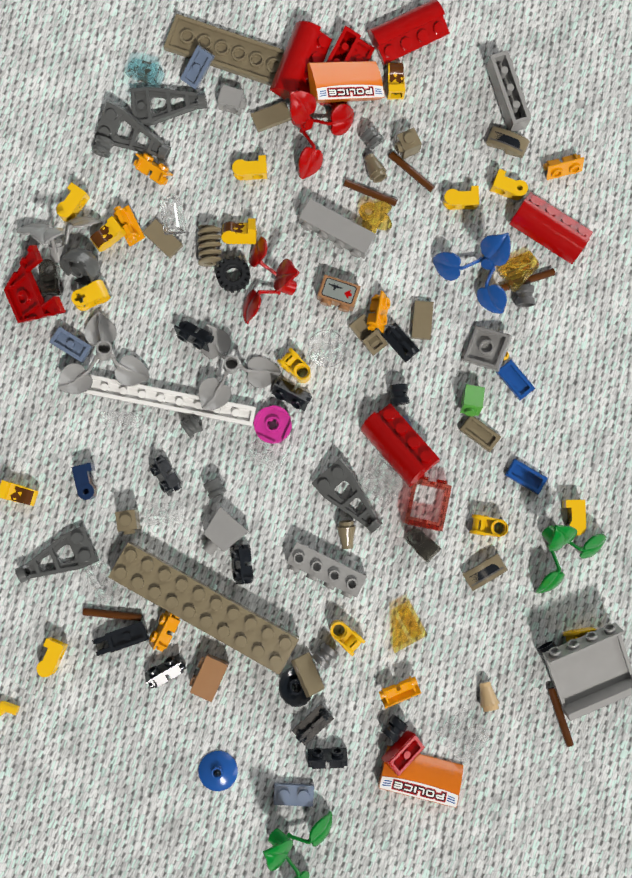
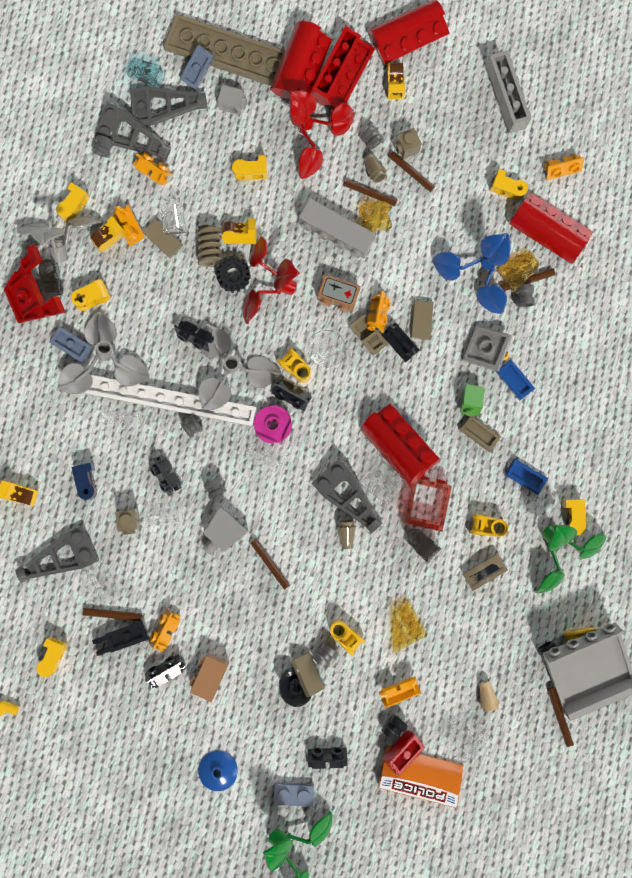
(80, 264): dark grey cylinder -> none
(204, 607): dark tan brick -> none
(241, 573): black hinge -> none
(270, 564): none -> reddish brown bar
(271, 116): dark tan tile -> none
(312, 724): black hinge -> none
(326, 569): light grey brick -> none
(345, 81): orange slope -> none
(399, 394): black wheel -> none
(461, 200): yellow leg -> none
(508, 141): dark tan slope -> none

